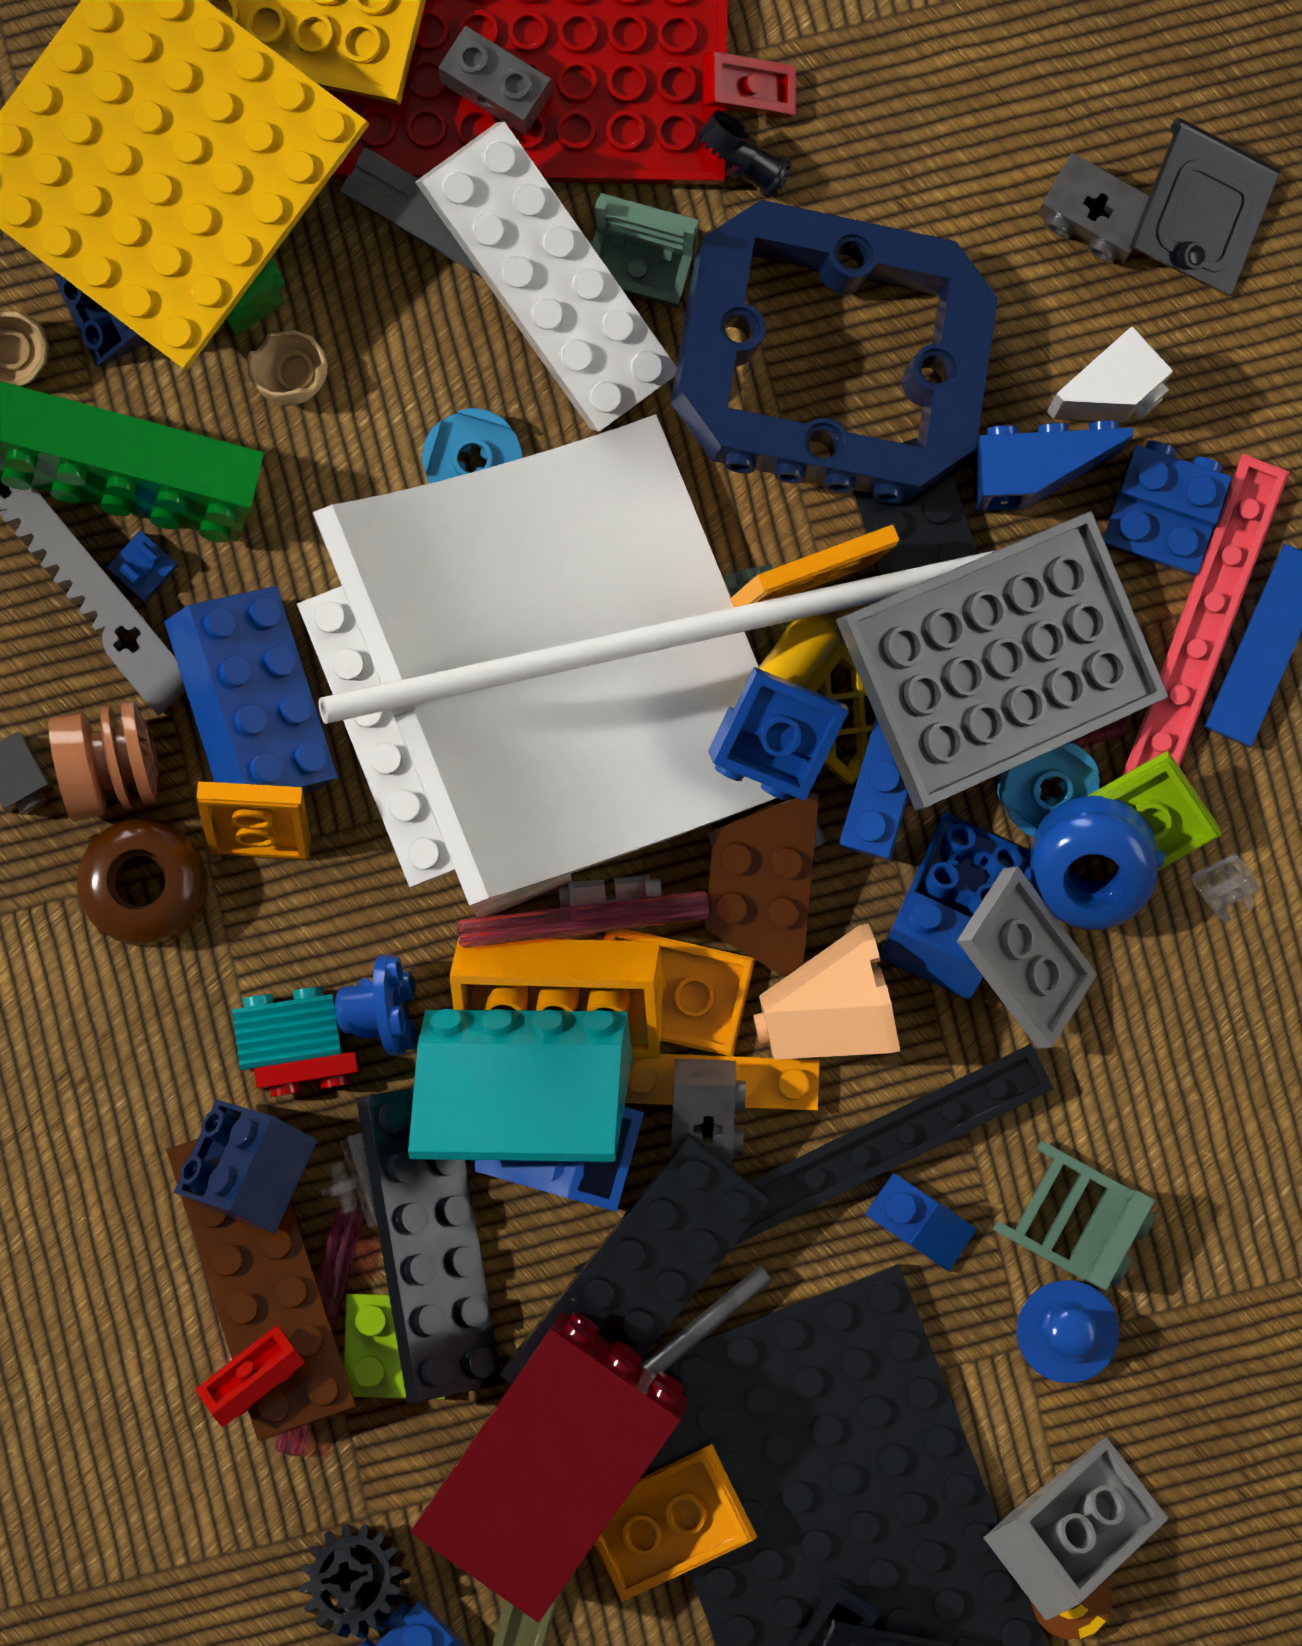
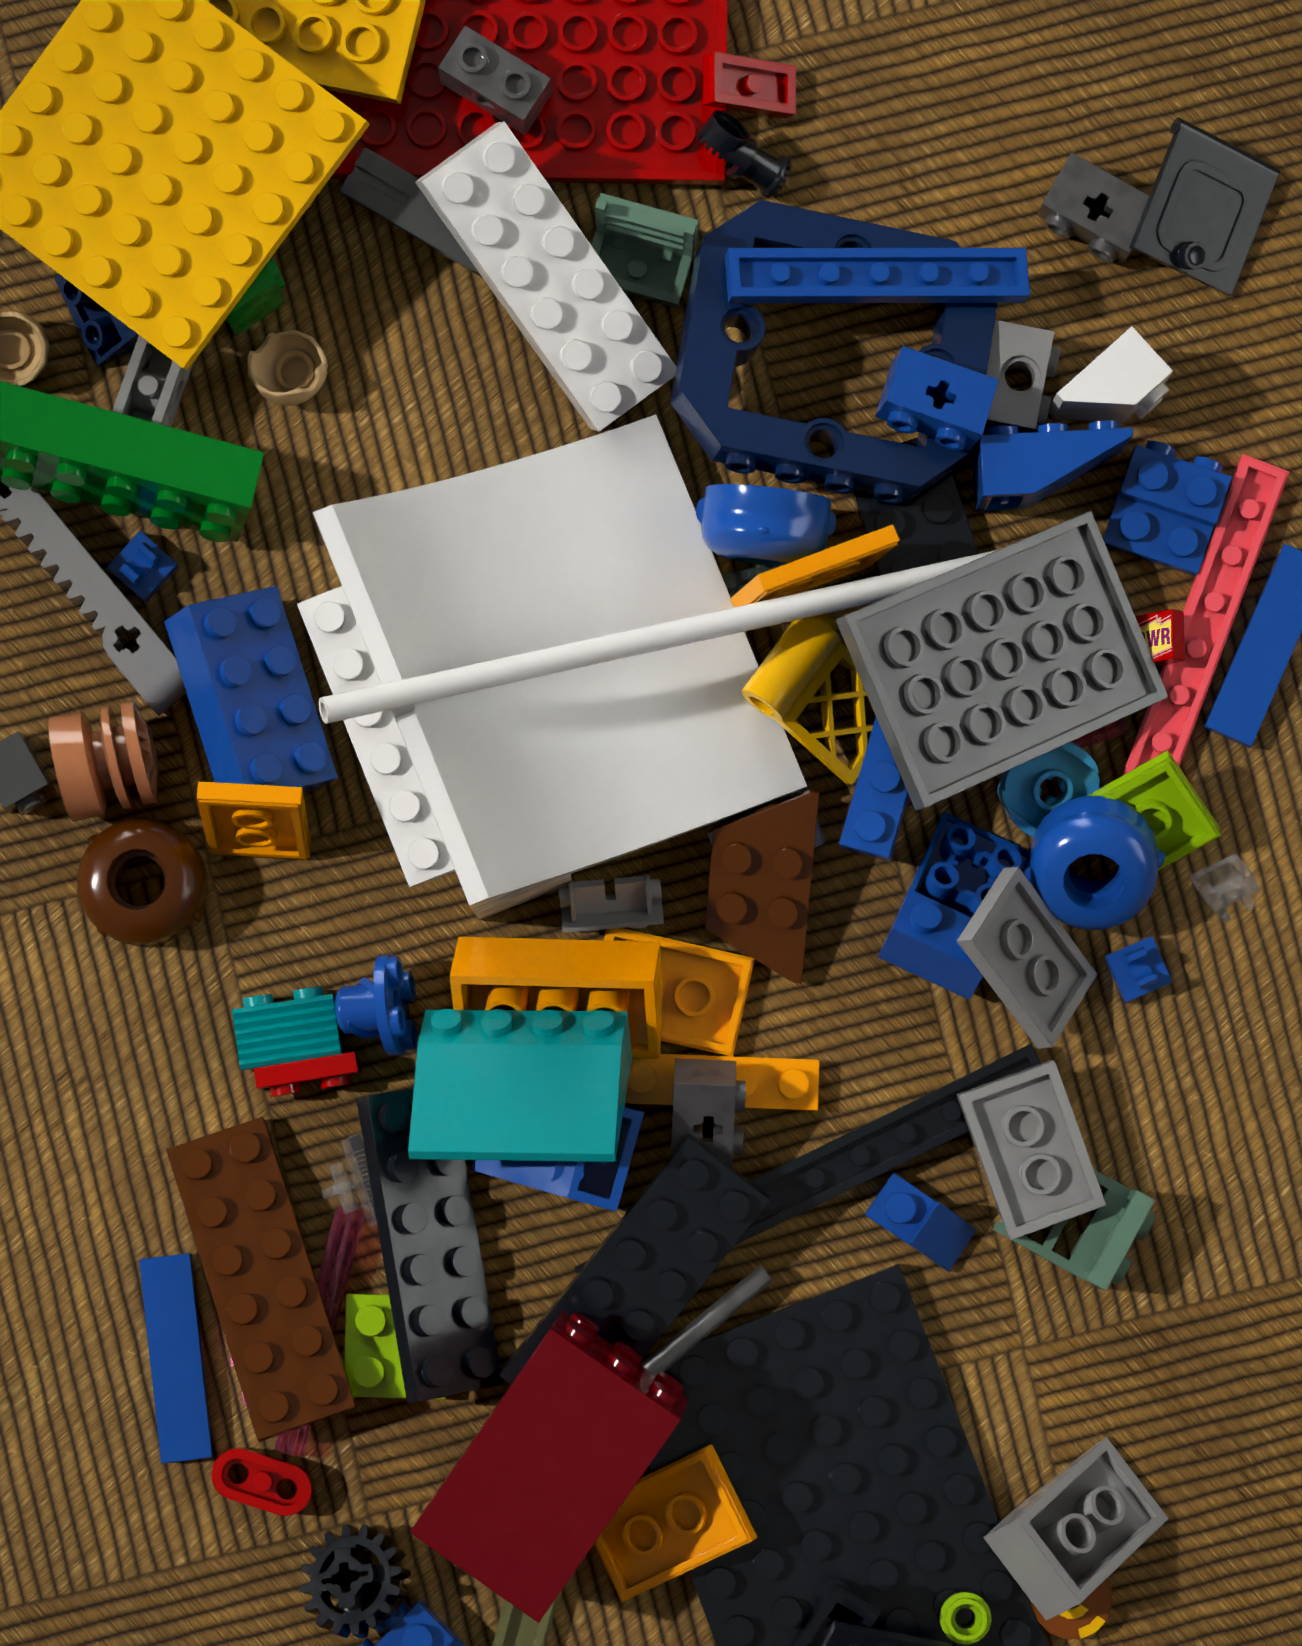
(151, 385): none -> light grey brick
(176, 1358): none -> blue tile
(245, 1165): dark blue slope -> none
(250, 1376): red plate -> none
(262, 1483): none -> red plate
(462, 432): dark azure plate -> none
(583, 919): clear pink axle -> none
(764, 523): none -> blue piece
(777, 735): blue plate -> none
(831, 1004): light nougat slope -> none
(877, 275): none -> blue plate
(961, 395): none -> blue brick
(980, 1625): none -> lime plate
(1031, 1149): none -> light grey plate
(1032, 352): none -> light grey brick
(1067, 1331): blue plate -> none
(1138, 969): none -> blue tile
(1164, 635): none -> tile

